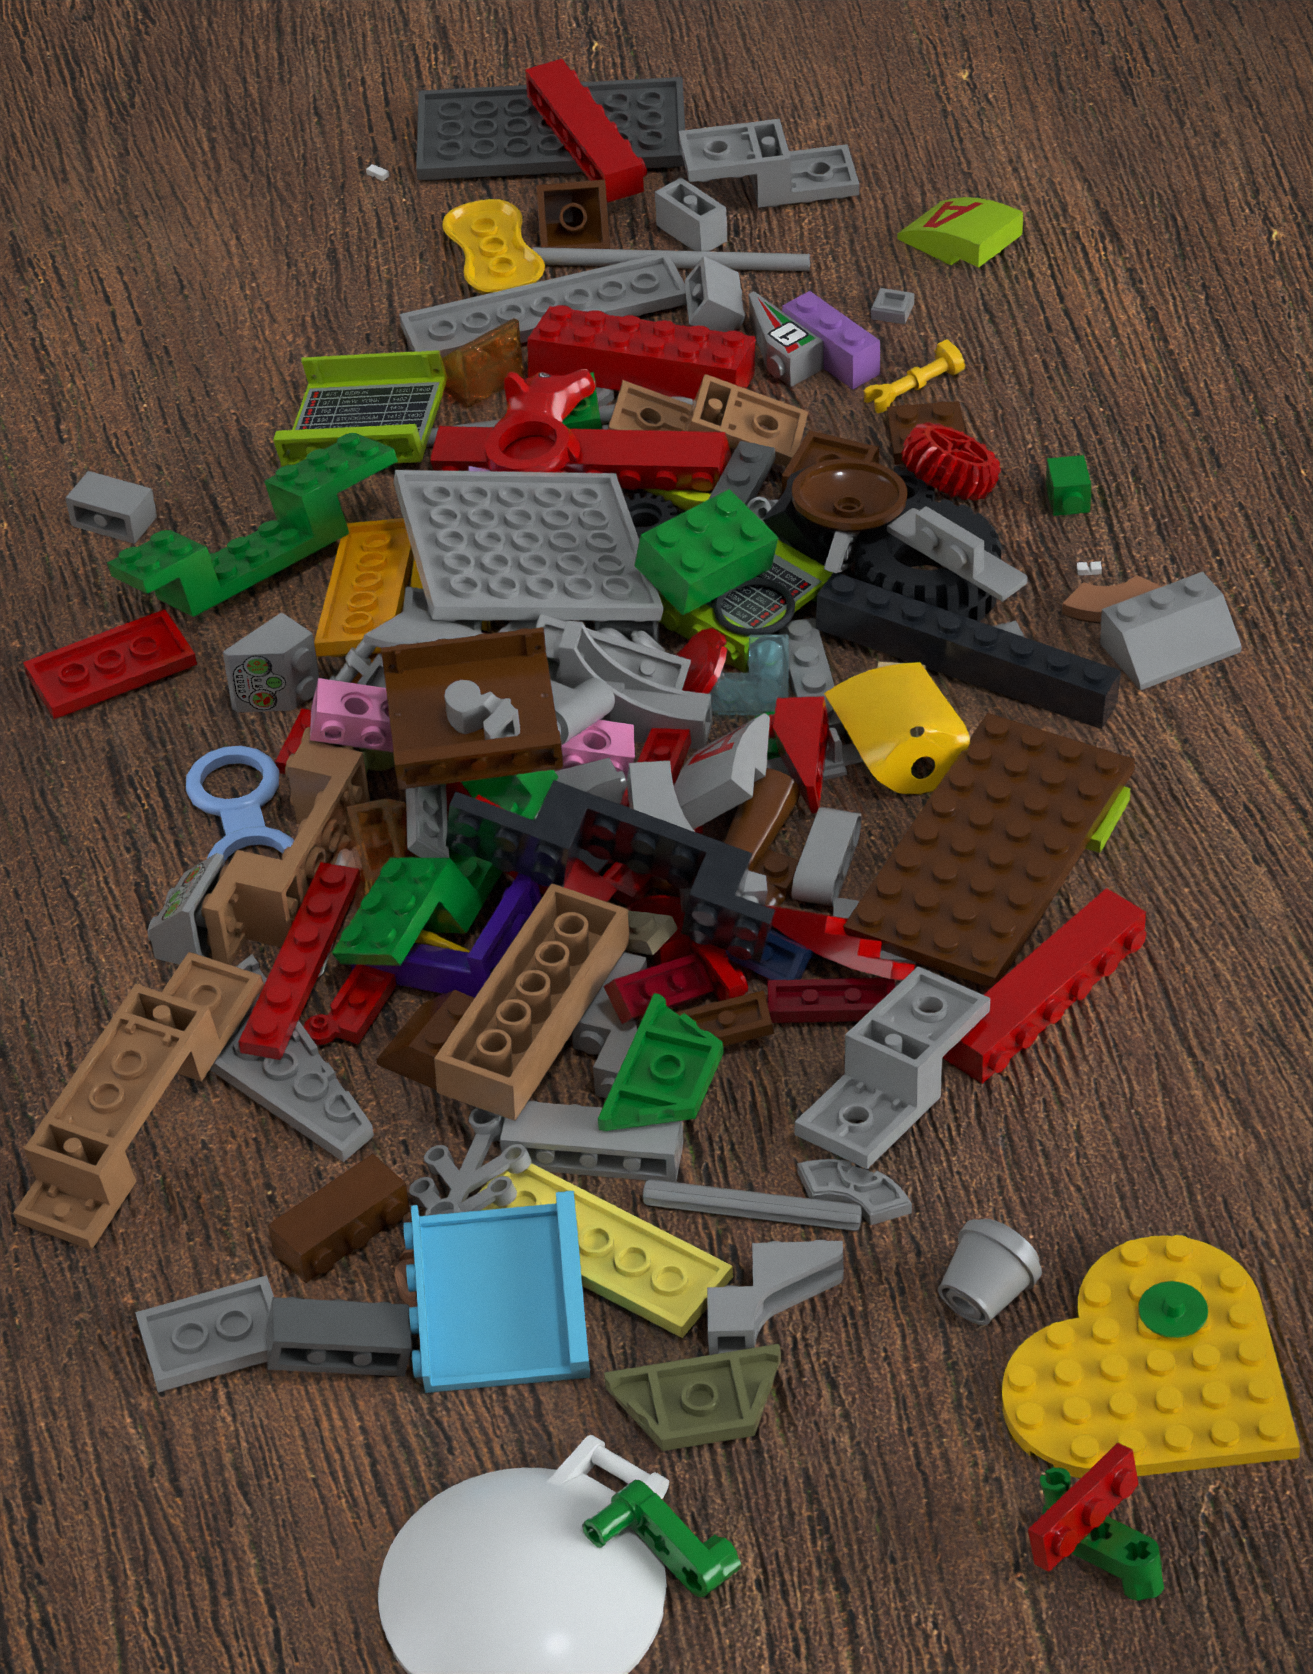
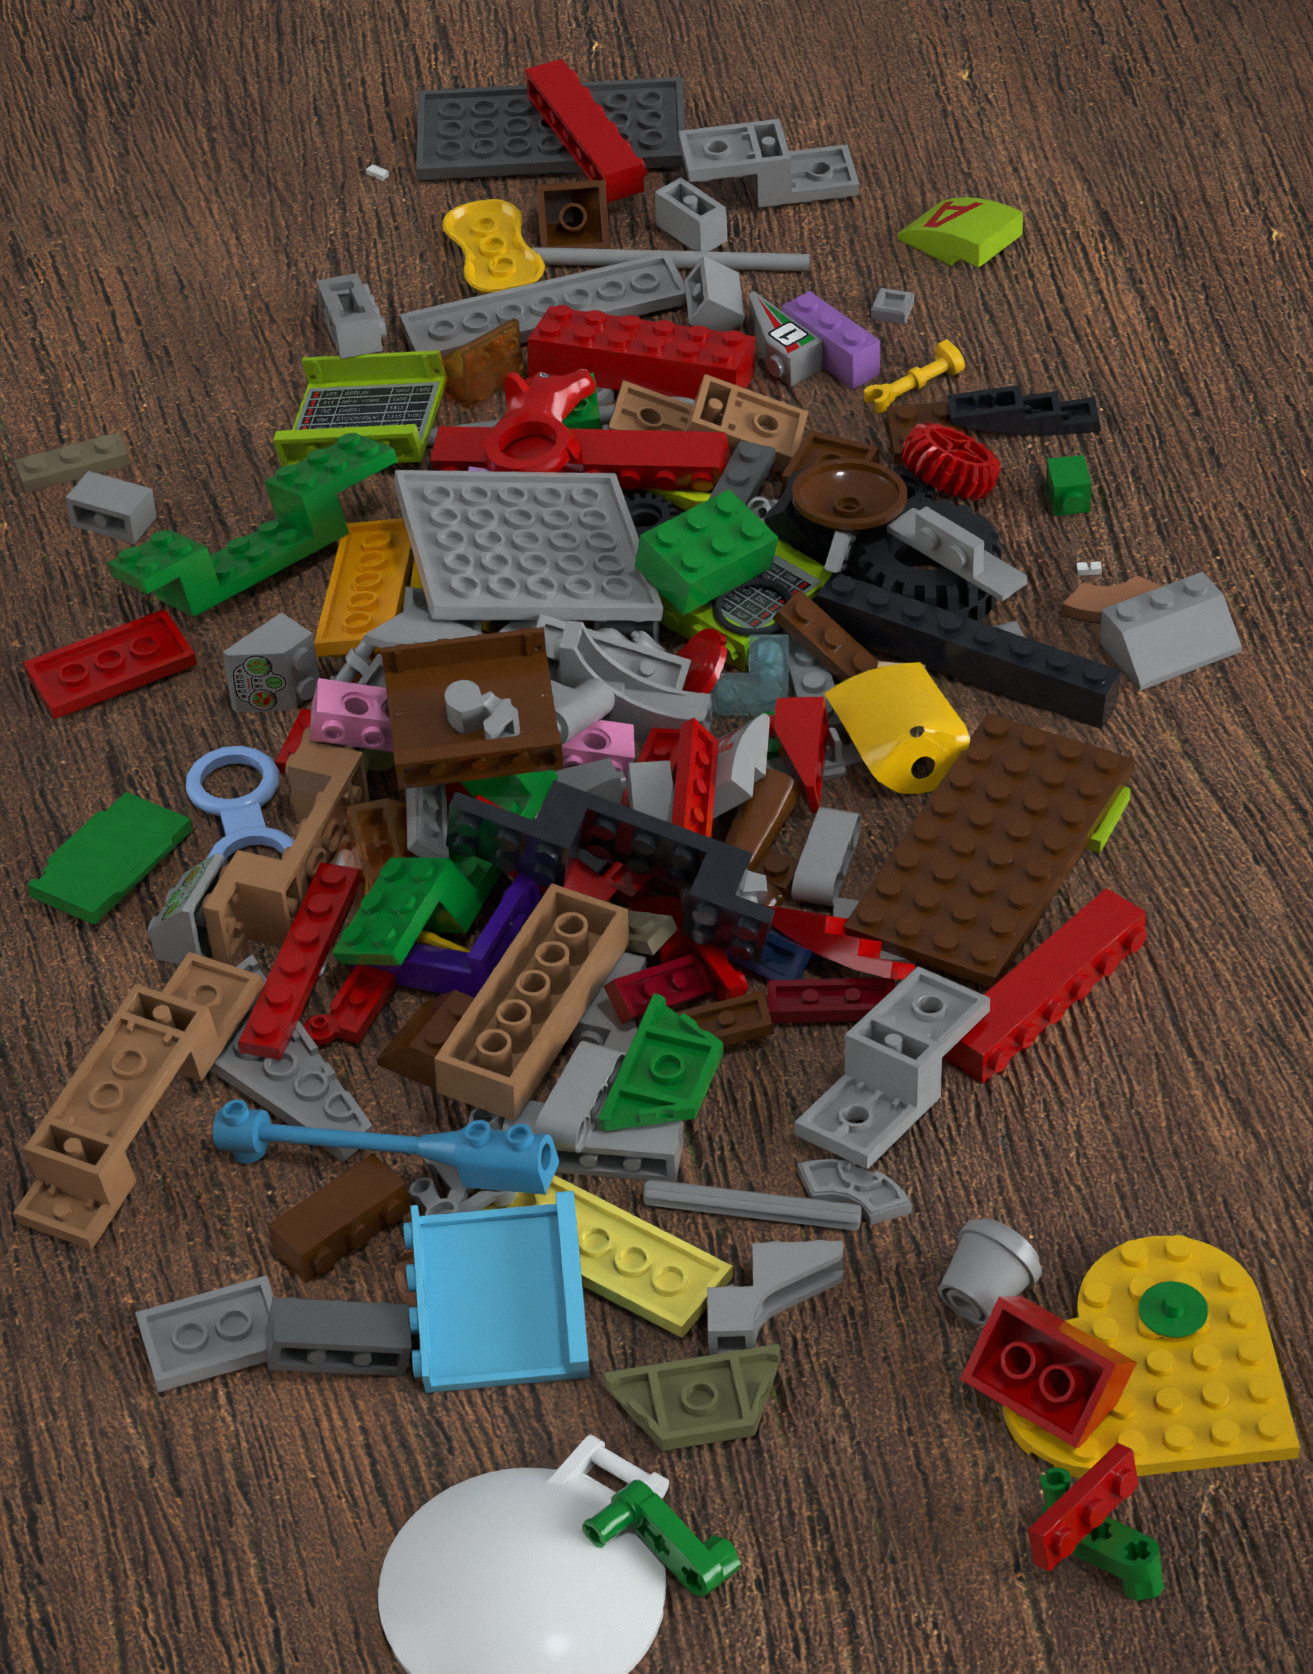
(72, 462): none -> dark tan plate
(108, 857): none -> green piece
(351, 315): none -> light grey brick
(484, 1157): none -> dark azure bar
(579, 1096): none -> light grey beam
(695, 778): none -> red plate
(824, 638): none -> reddish brown plate
(1010, 412): none -> black slope
(1047, 1369): none -> red slope

